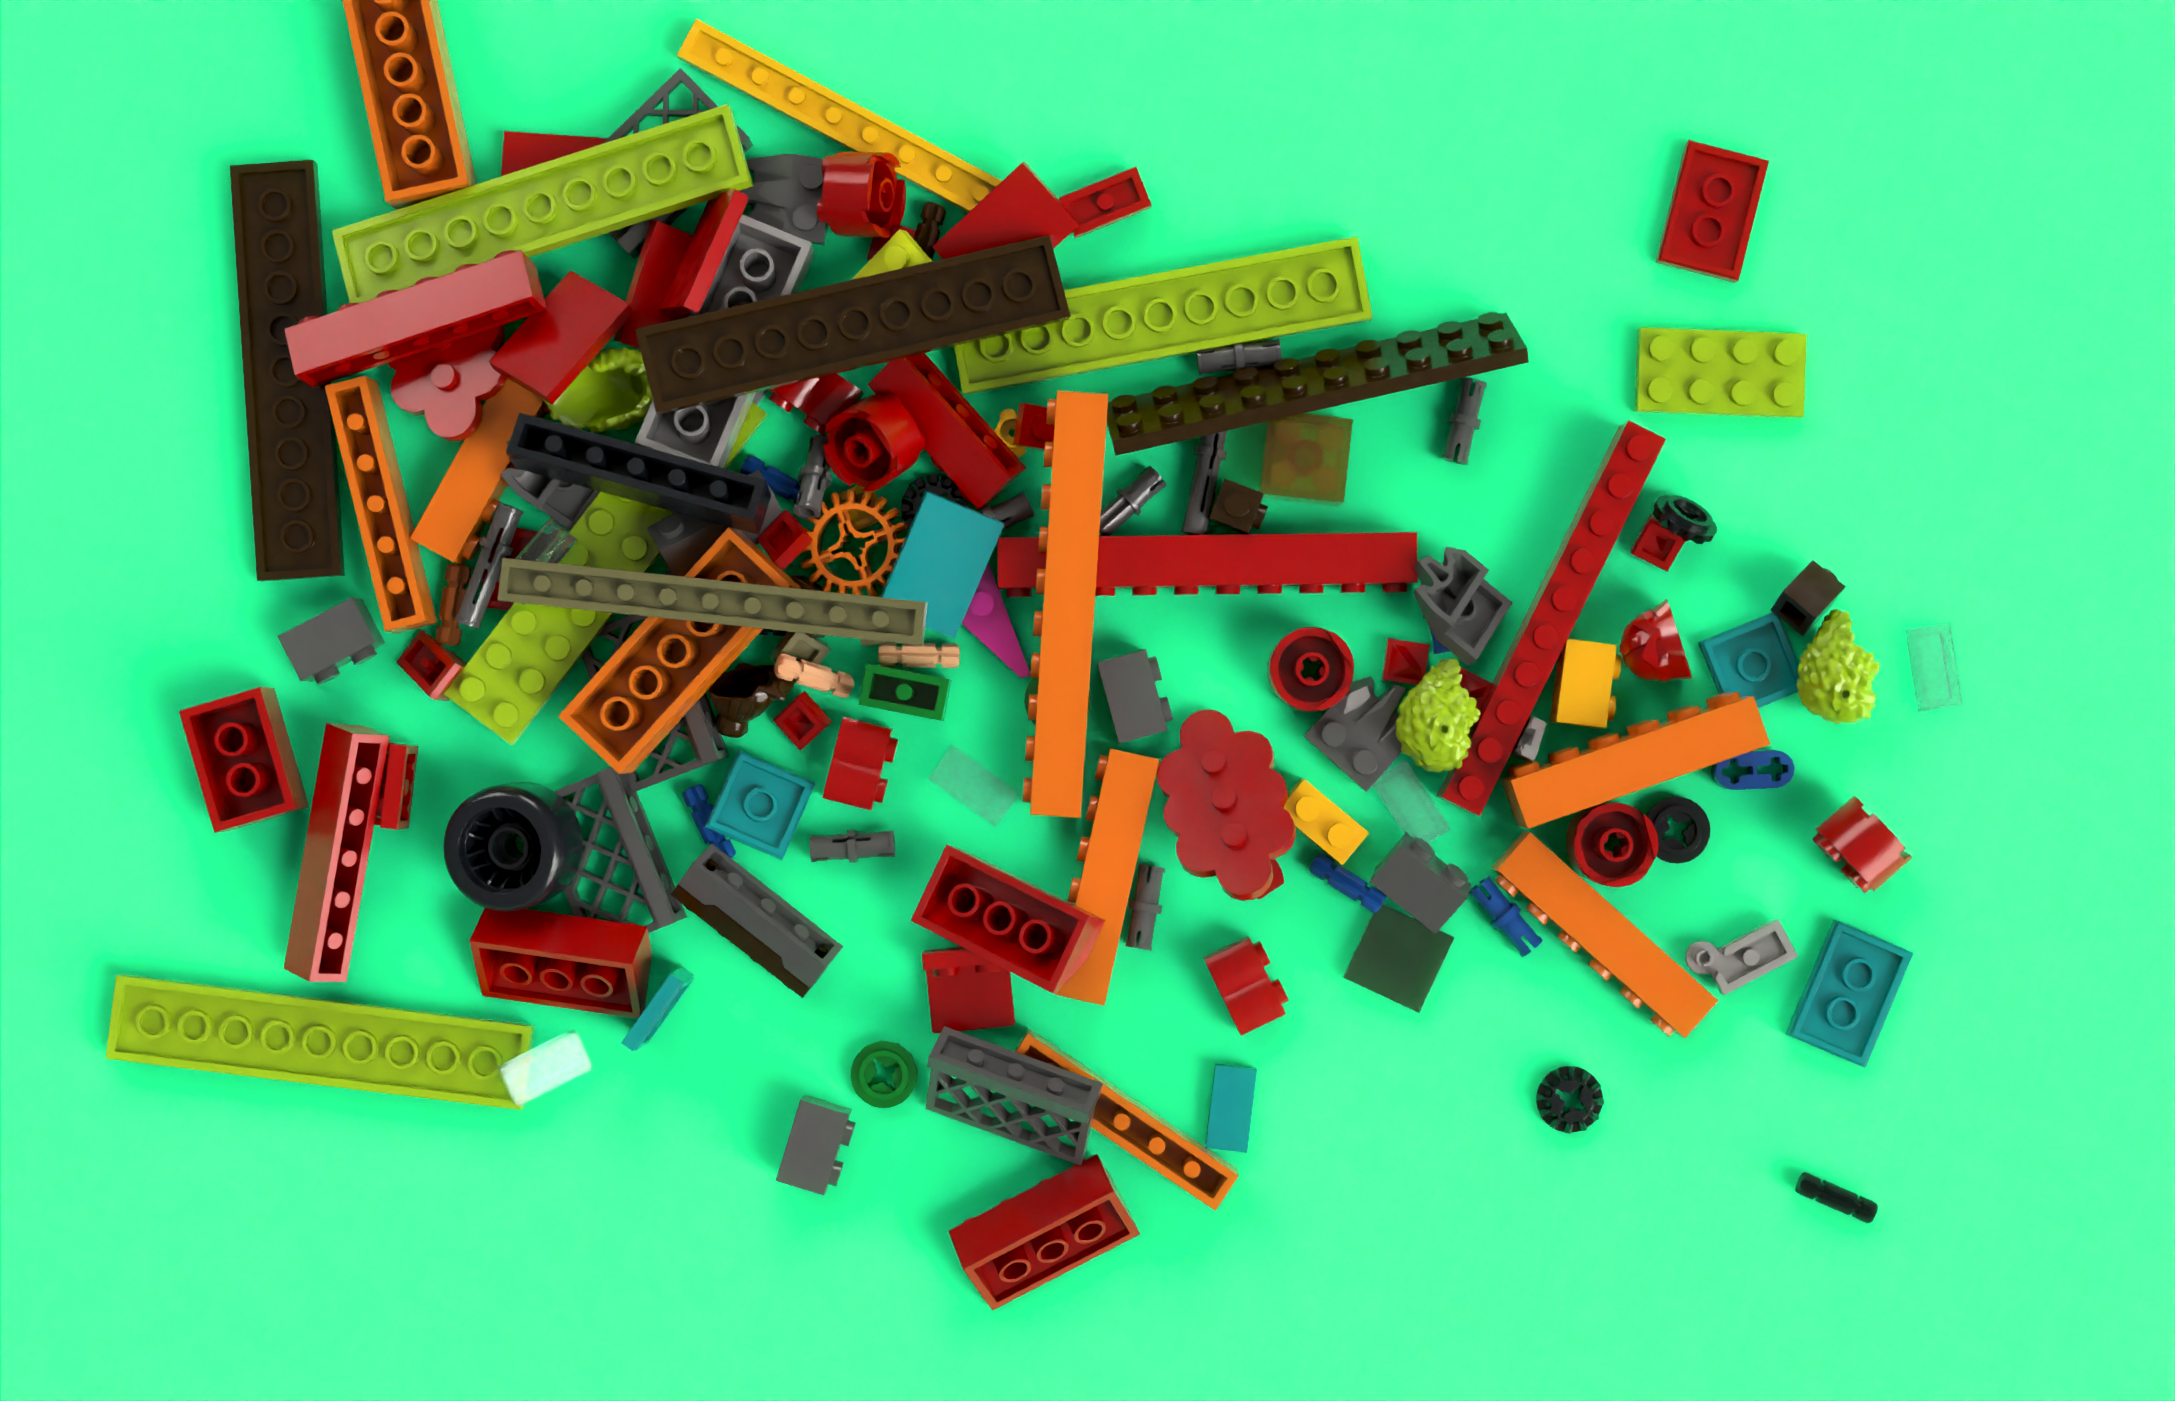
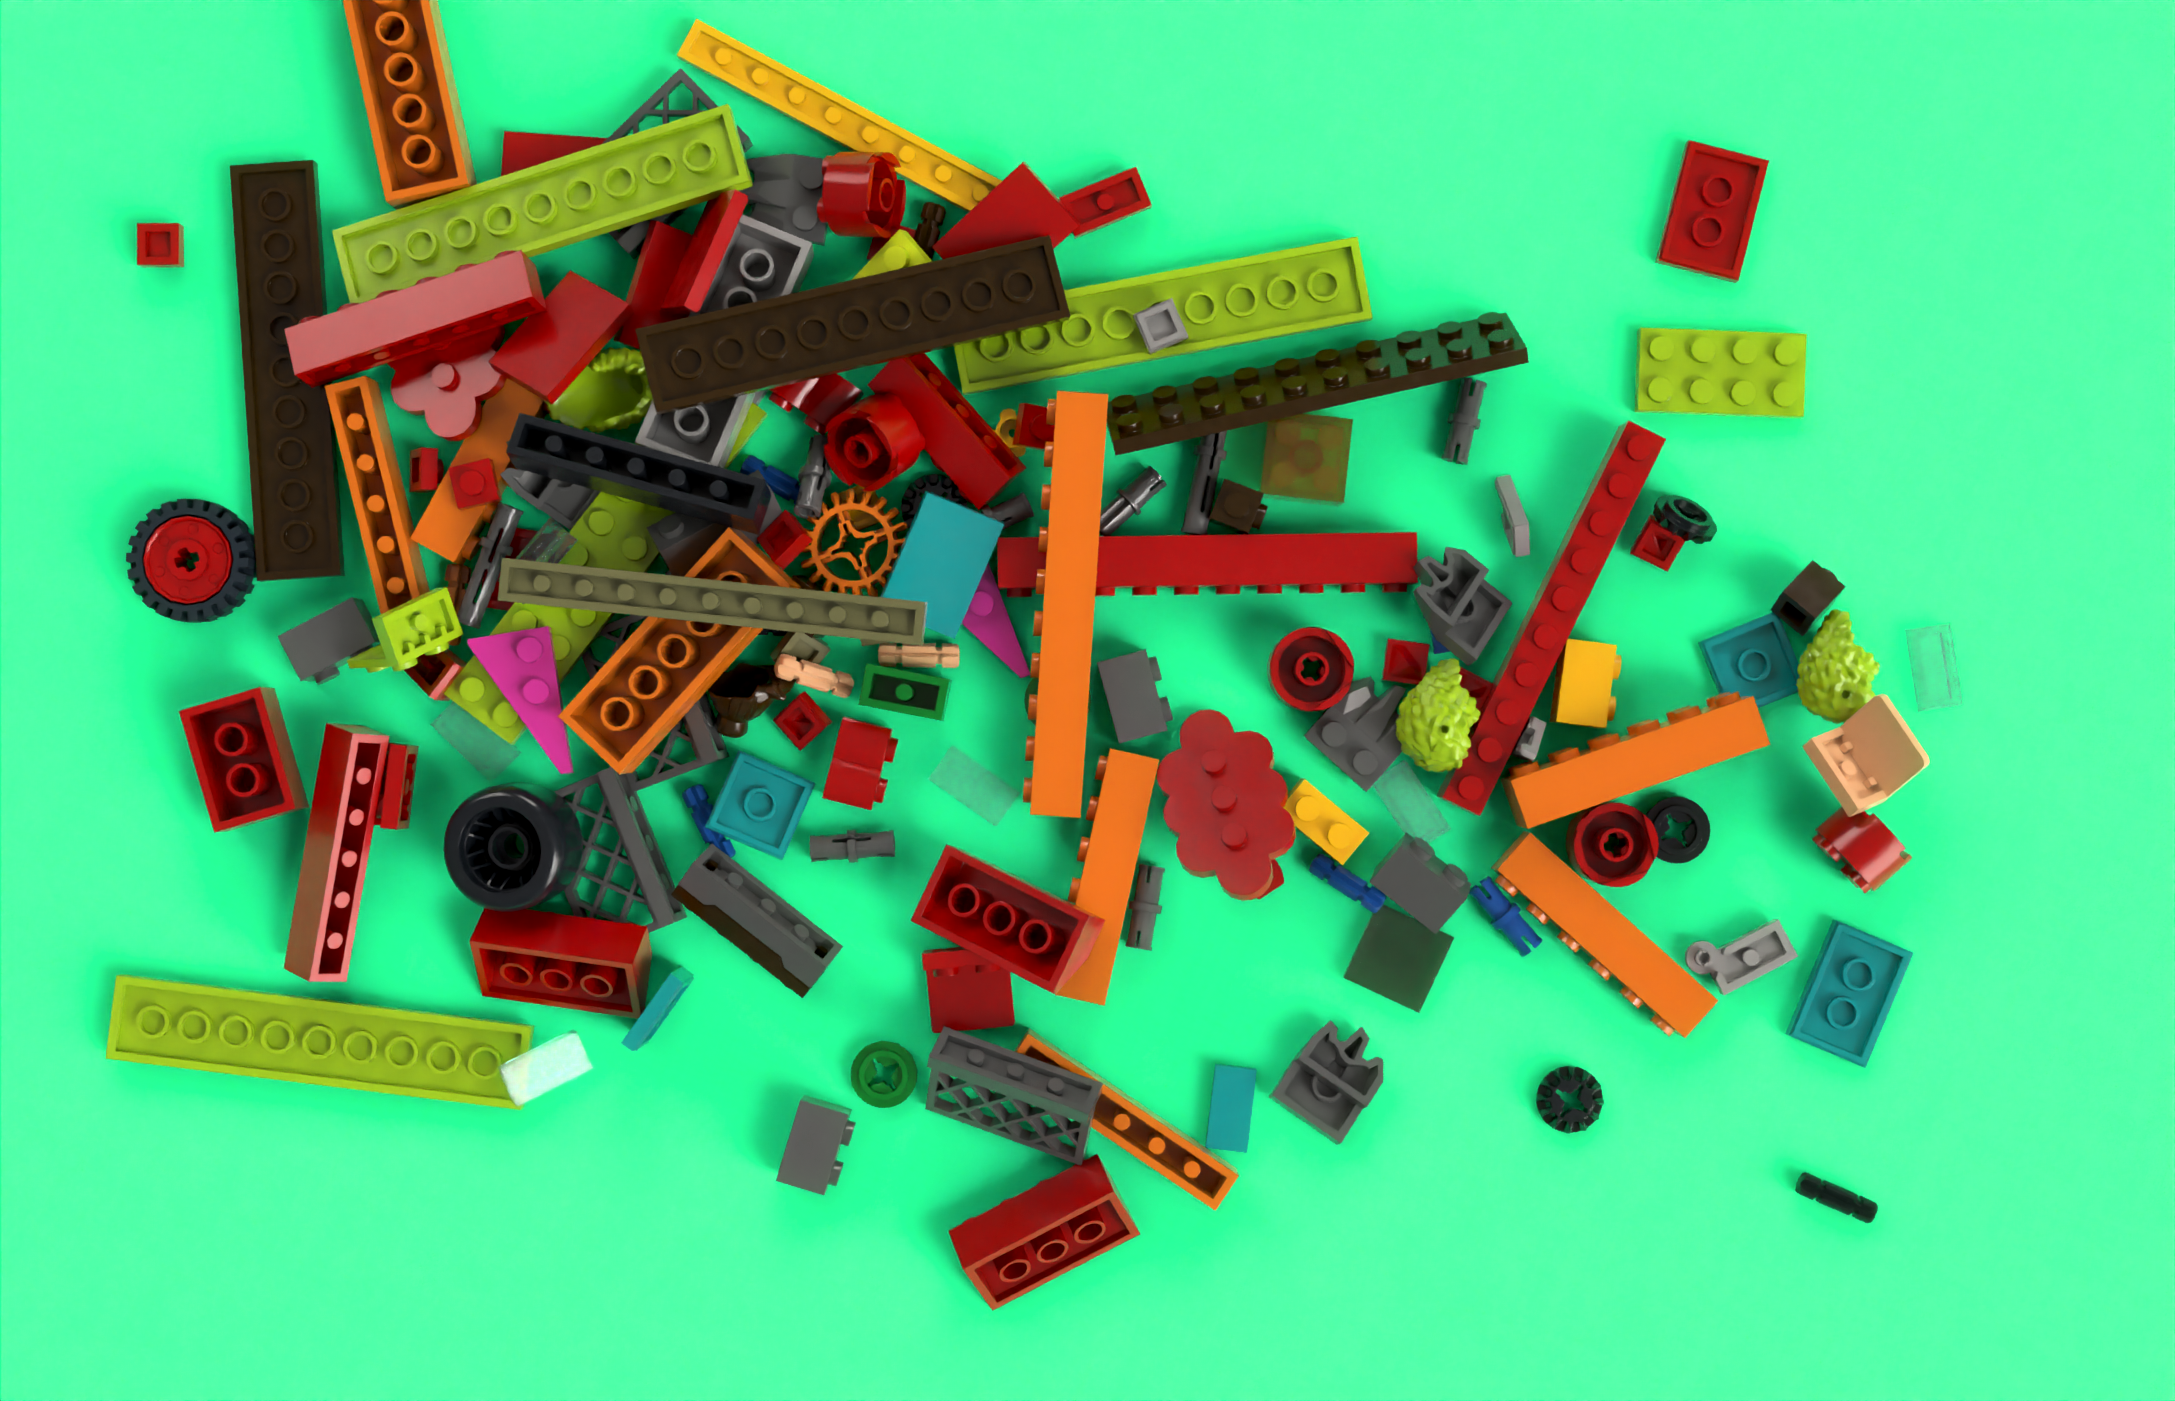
(160, 245): none -> red plate
(165, 546): none -> wheel
(410, 631): none -> lime bracket
(425, 470): none -> red plate
(475, 484): none -> red plate
(475, 741): none -> clear light blue tile
(528, 677): none -> dark pink wing
(1160, 326): none -> light grey tile
(1238, 356): dark grey pin -> none
(1245, 984): red brick -> none
(1330, 1082): none -> dark grey plate
(1513, 517): none -> light grey tile
(1654, 647): red helmet -> none
(1752, 779): blue beam -> none
(1868, 756): none -> light nougat bracket

